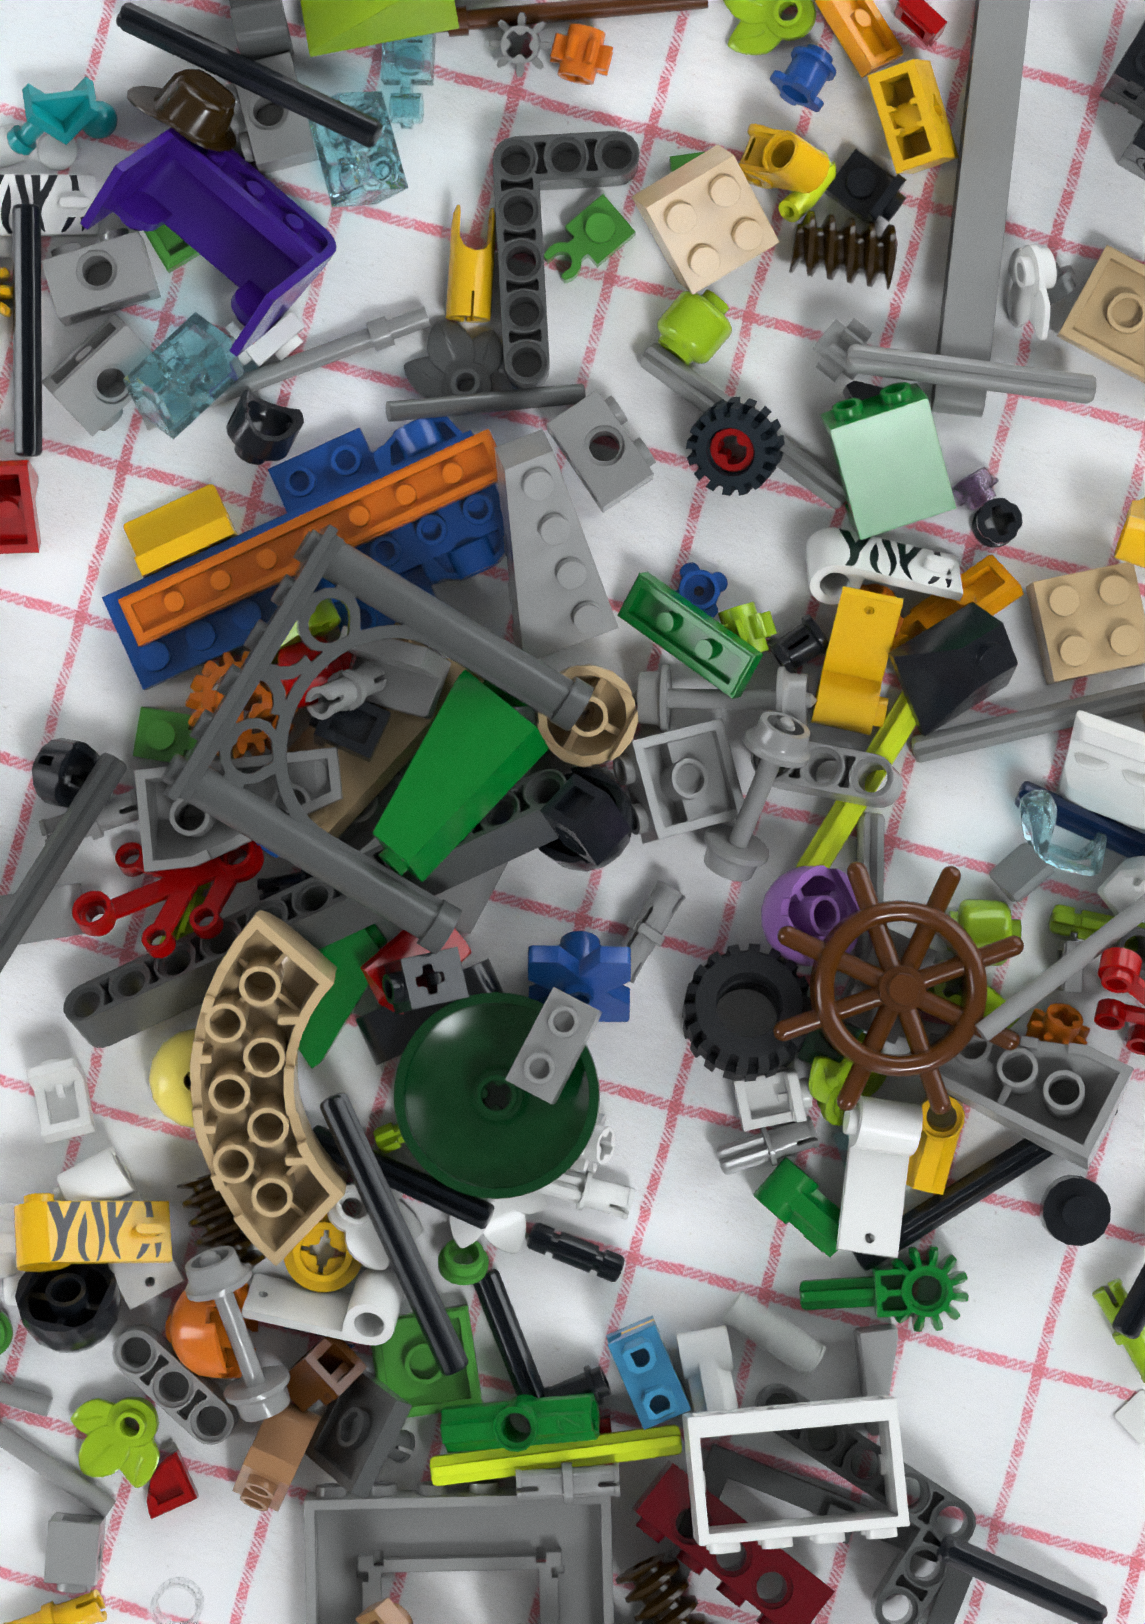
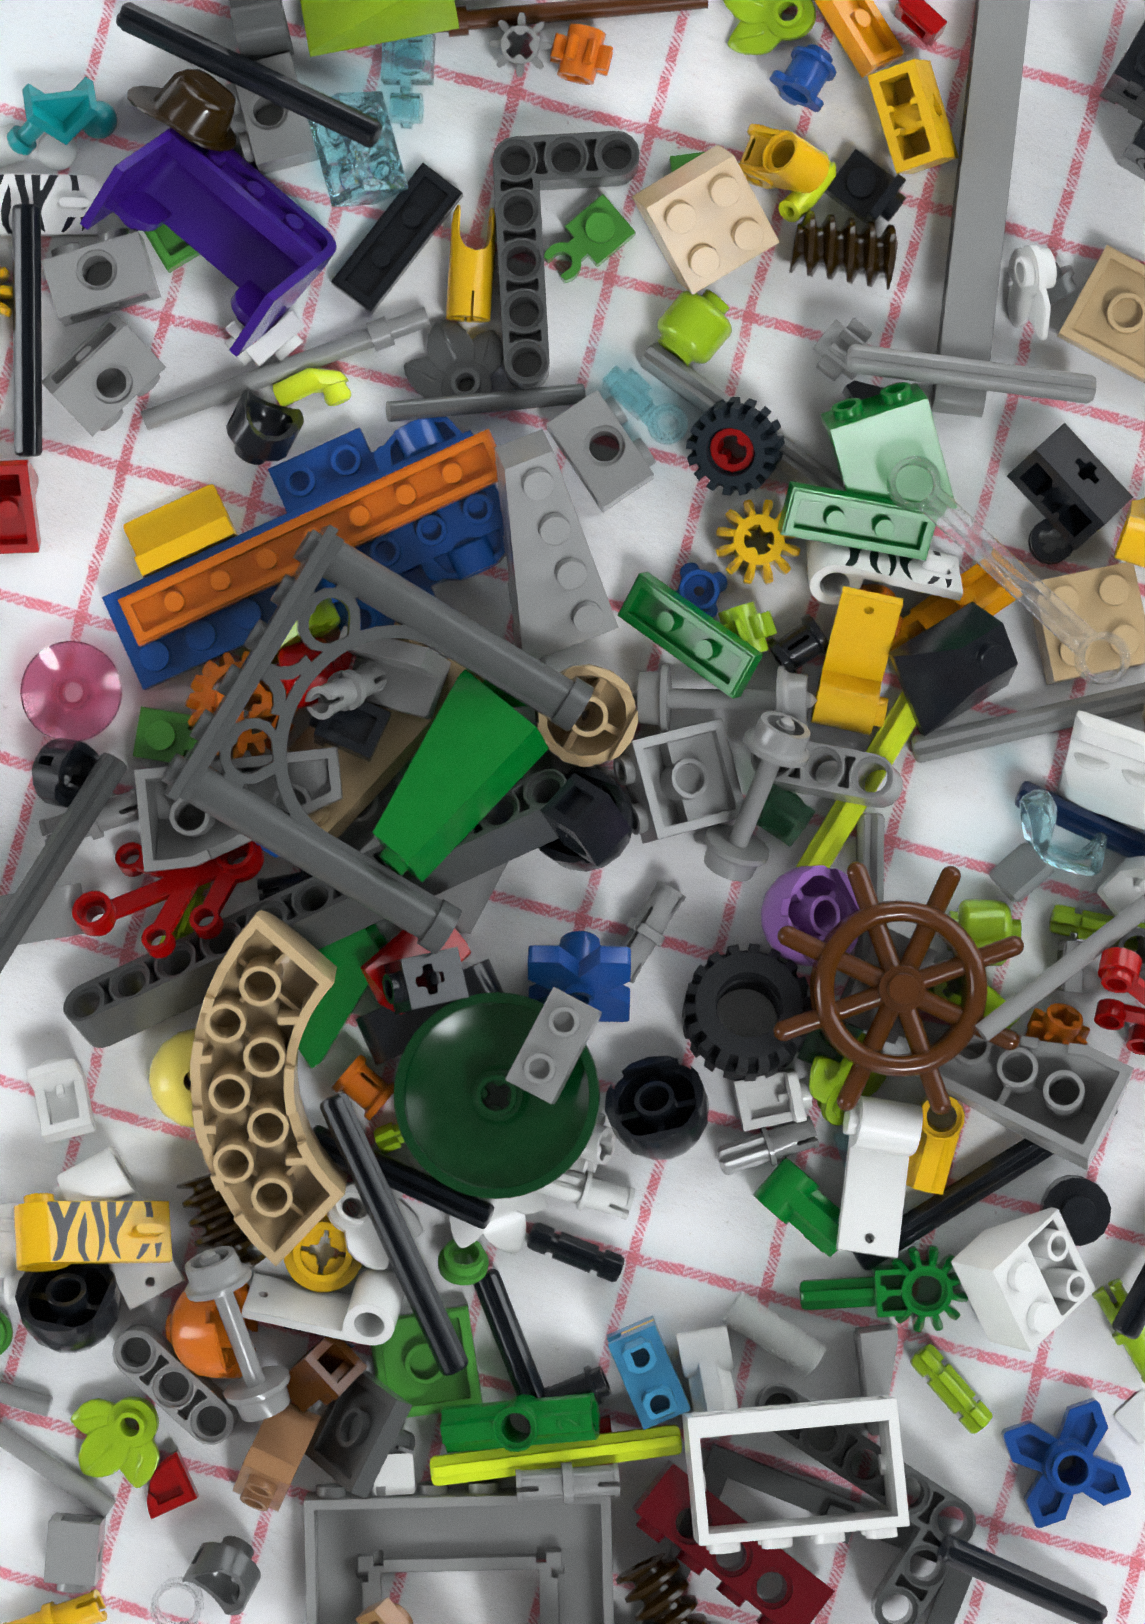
(50, 675): none -> clear pink dish
(184, 375): clear light blue brick -> none
(225, 1573): none -> dark grey piece
(312, 381): none -> neon yellow arm
(364, 1087): none -> orange bush
(397, 238): none -> black tile
(397, 1475): none -> white sticker
(631, 392): none -> clear light blue plate
(658, 1108): none -> black cylinder
(749, 556): none -> yellow gear
(784, 815): none -> clear green plate
(854, 521): none -> tile
(951, 1388): none -> lime axle
(975, 489): clear purple plate -> none
(1002, 508): black bush -> none
(1008, 571): none -> clear piece
(1023, 1278): none -> white slope
(1035, 547): none -> black bush
(1070, 486): none -> black brick
(1090, 1474): none -> blue plant

